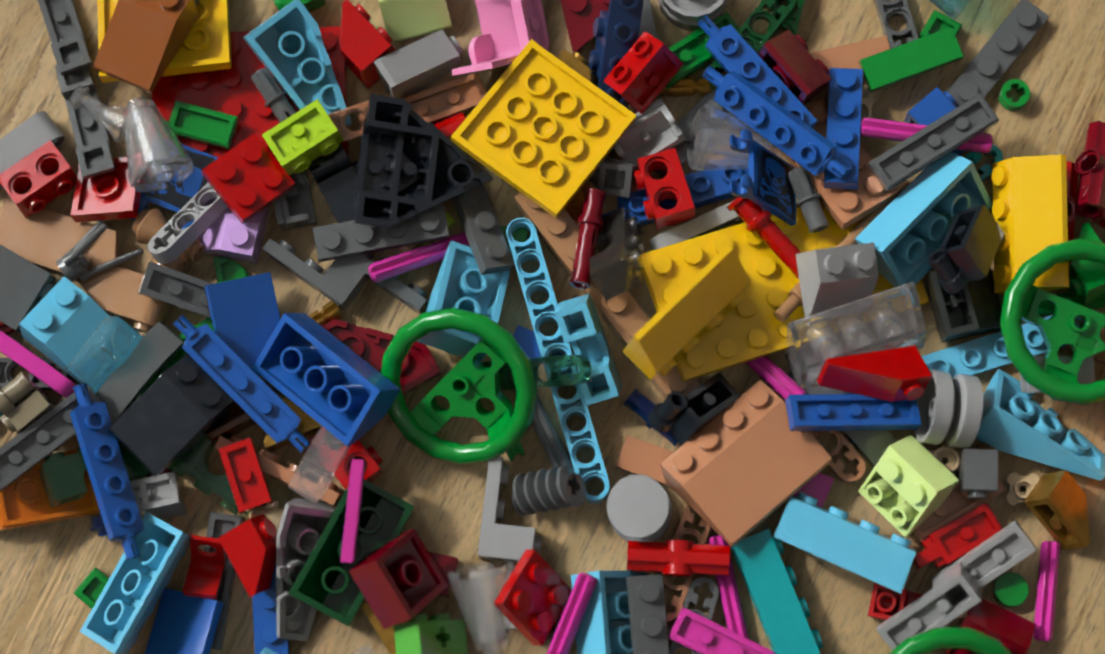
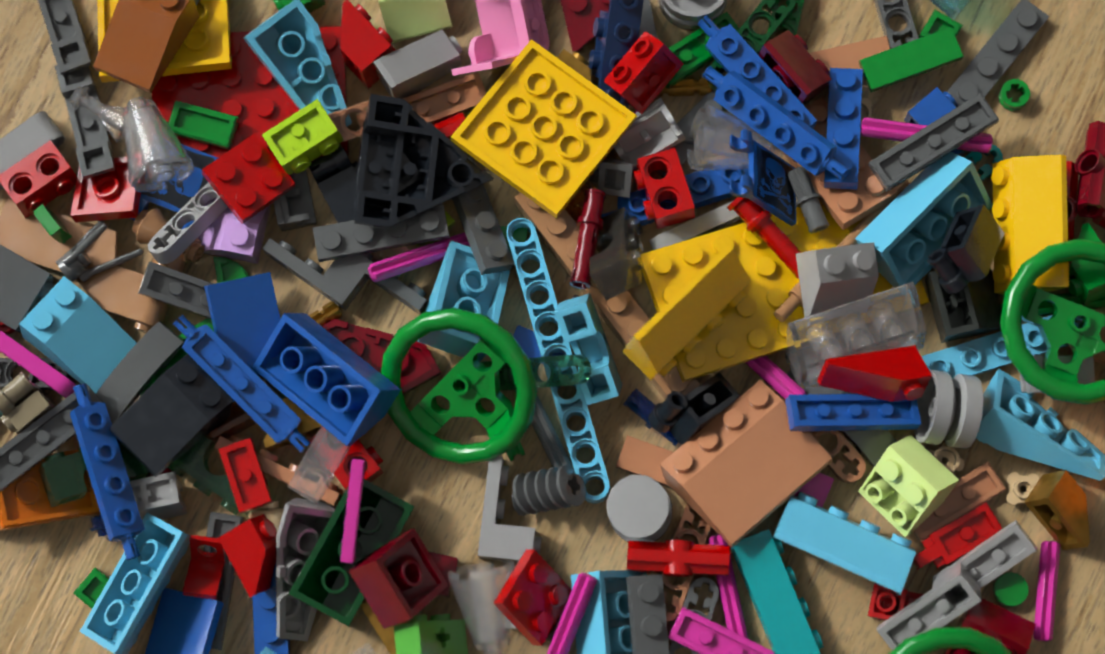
(52, 224): none -> green tile
(104, 351): clear light blue slope -> none
(272, 94): dark grey axle -> none
(978, 473): dark grey brick -> none

